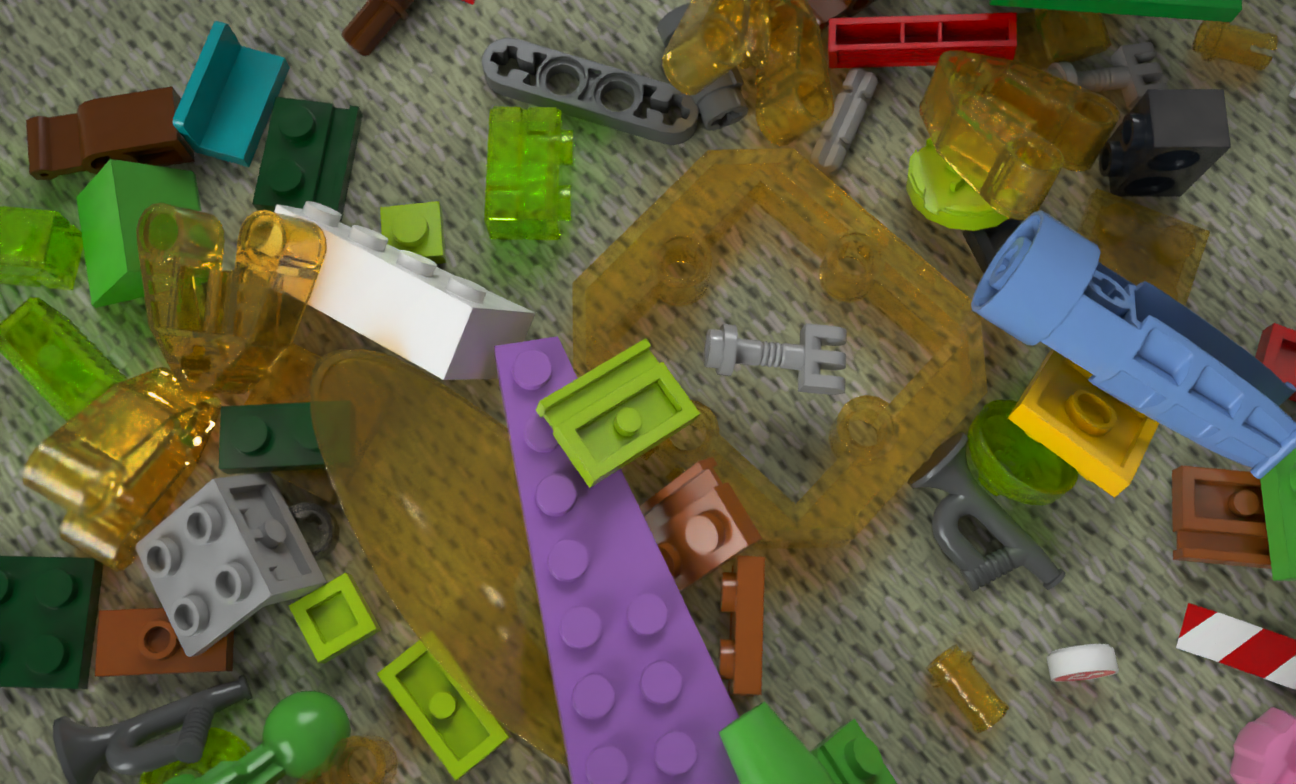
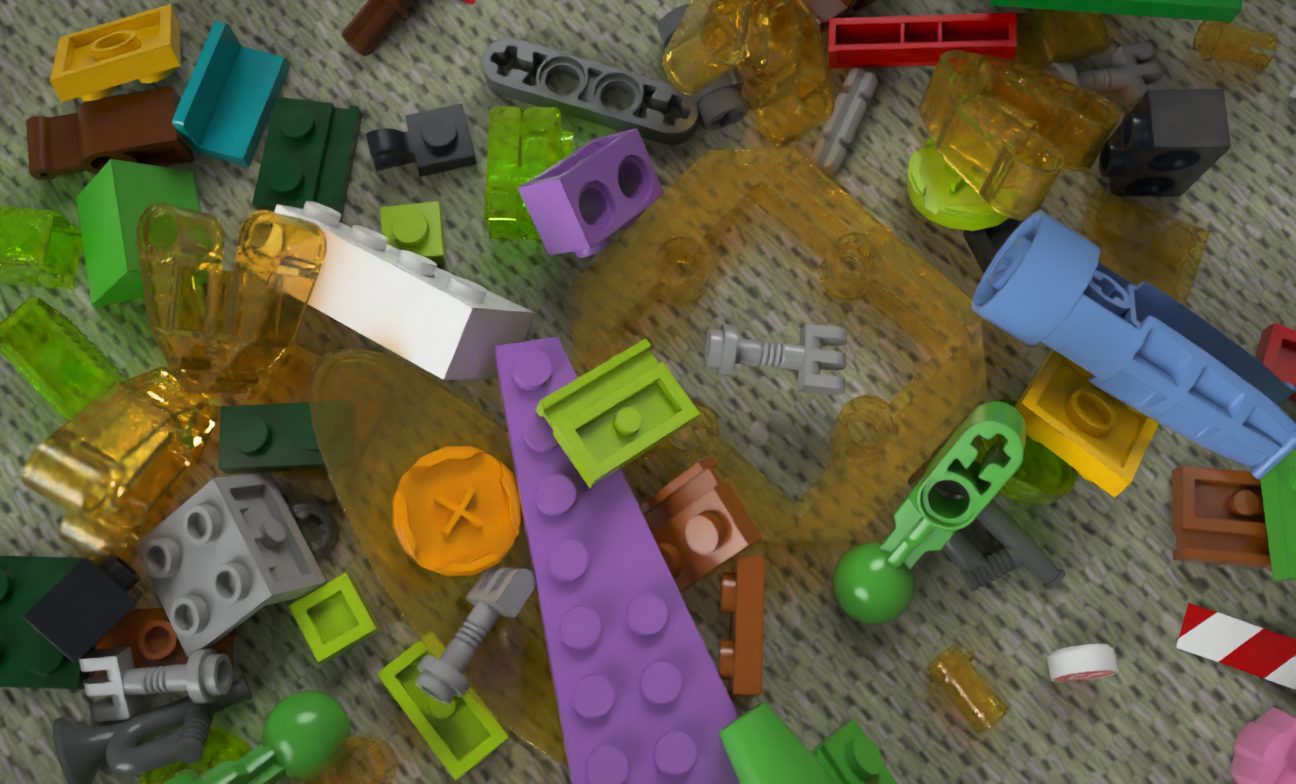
(86, 603): none -> black brick
(115, 53): none -> yellow plate
(203, 678): none -> light grey hinge
(435, 141): none -> black plate
(457, 511): none -> light orange tile
(495, 594): none -> light grey hinge
(592, 194): none -> medium lavender brick
(877, 578): none -> bright green beam

